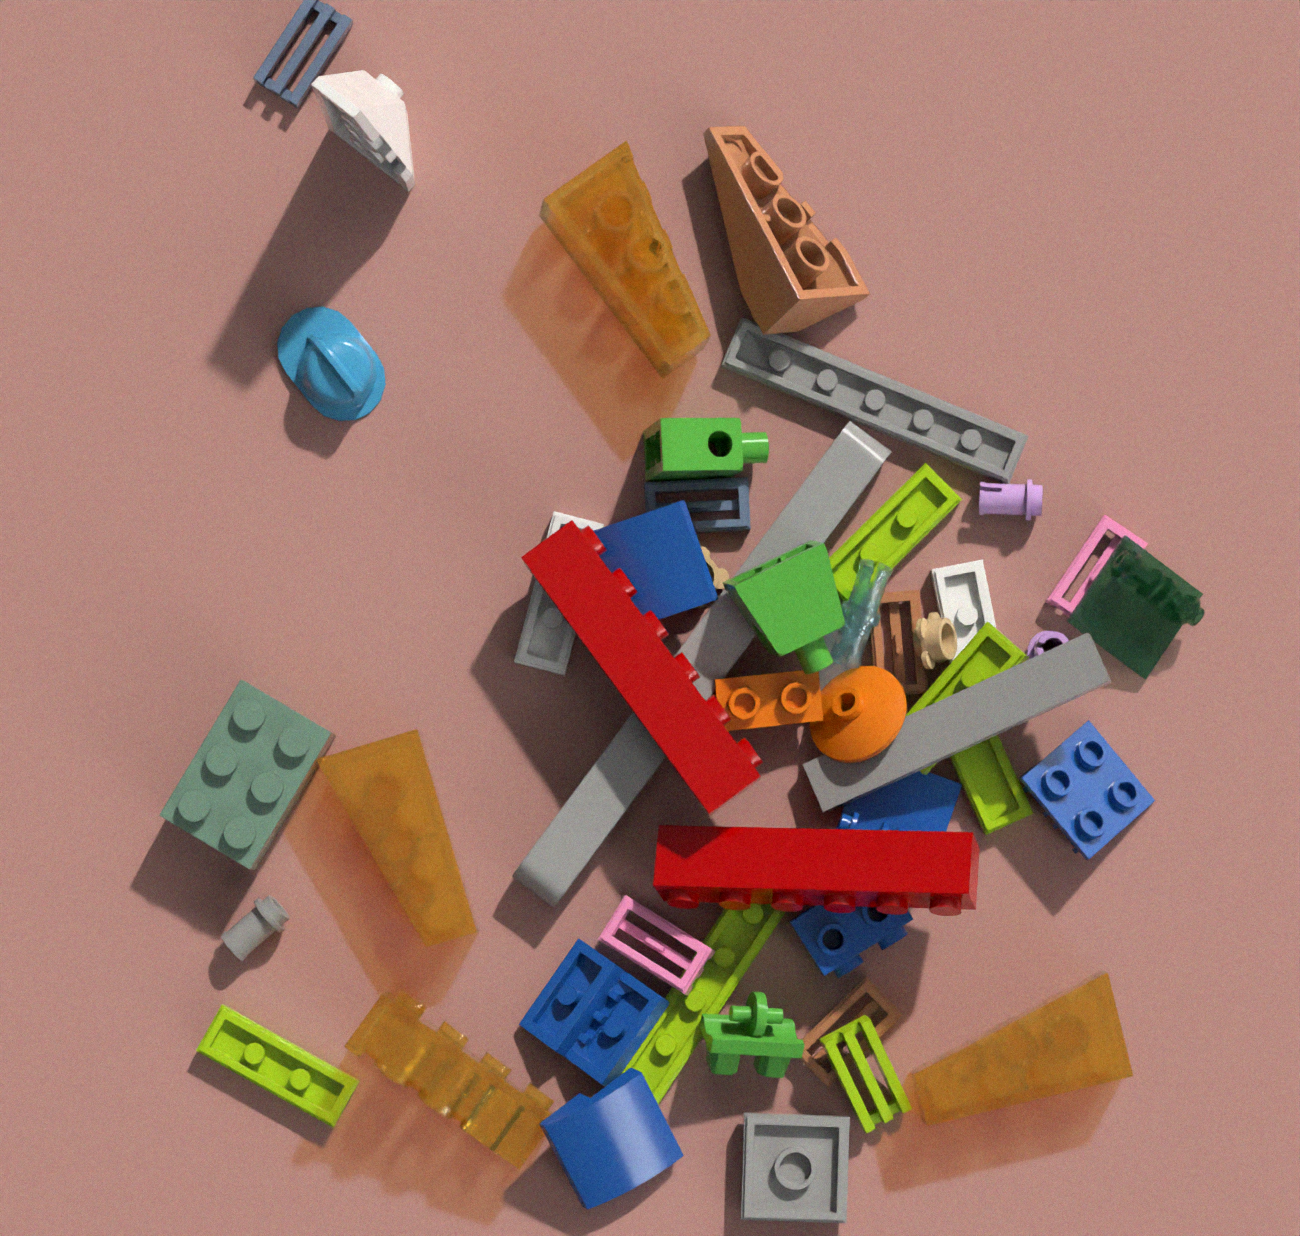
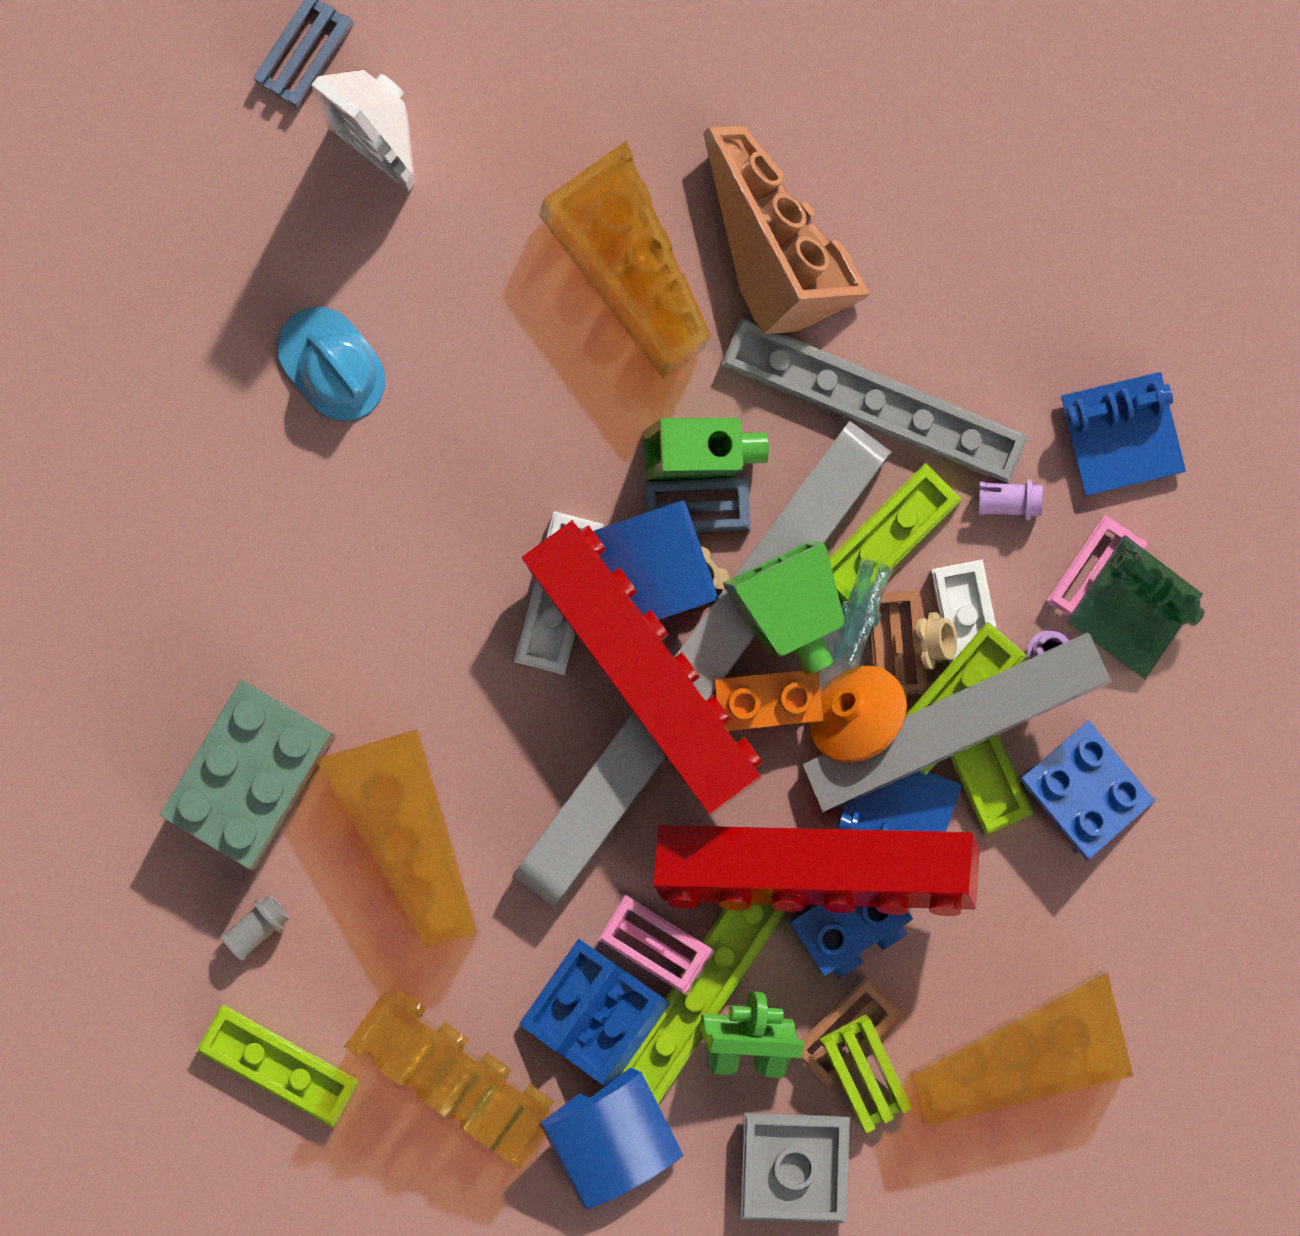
(1123, 433): none -> blue hinge

